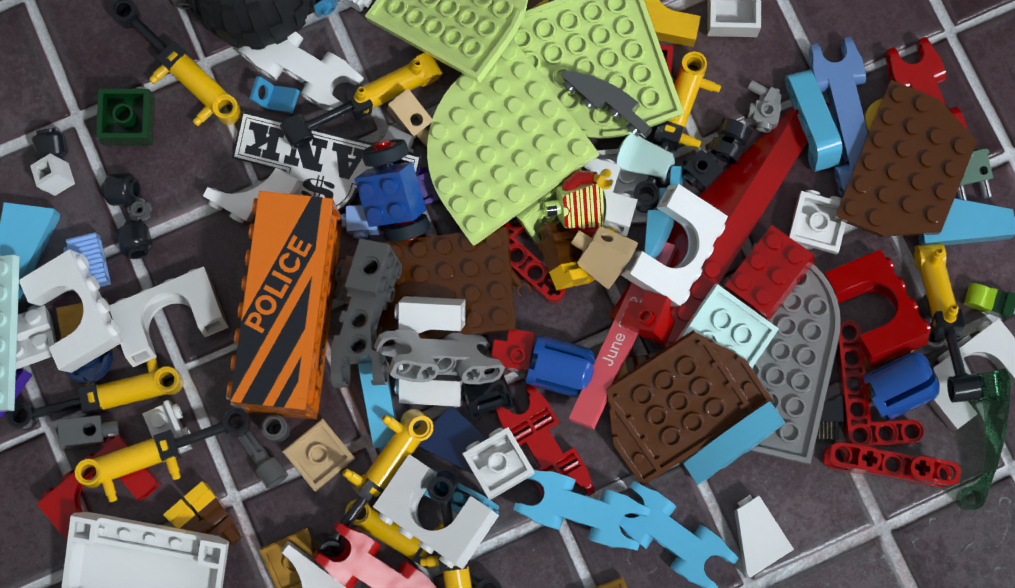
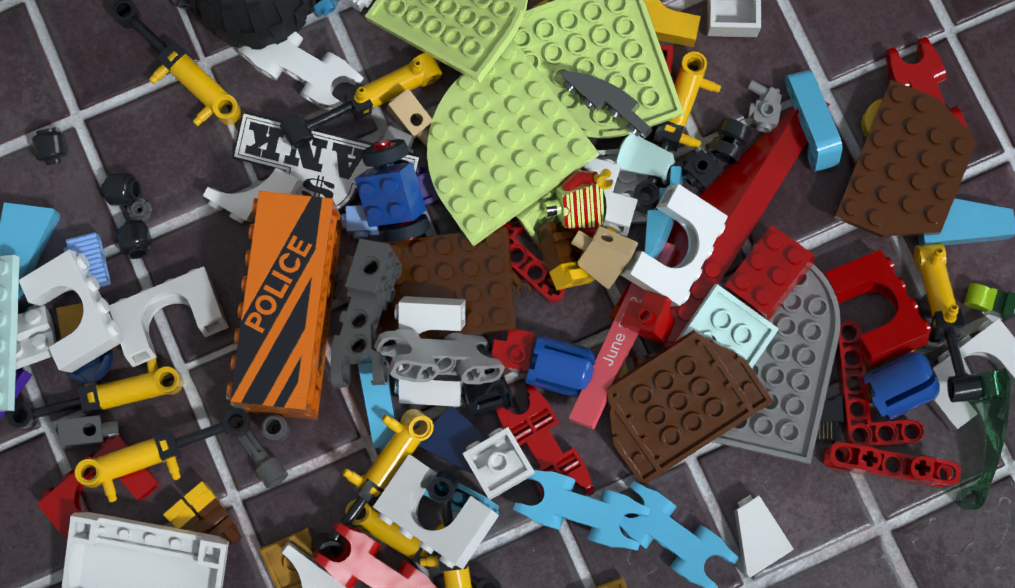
(52, 174): white brick -> none
(125, 117): dark green brick -> none
(167, 418): white bracket -> none
(276, 97): dark azure bracket -> none
(319, 455): tan plate -> none
(734, 443): medium azure slope -> none
(815, 222): white plate -> none
(840, 83): medium blue piece -> none
(972, 175): sand green piece -> none

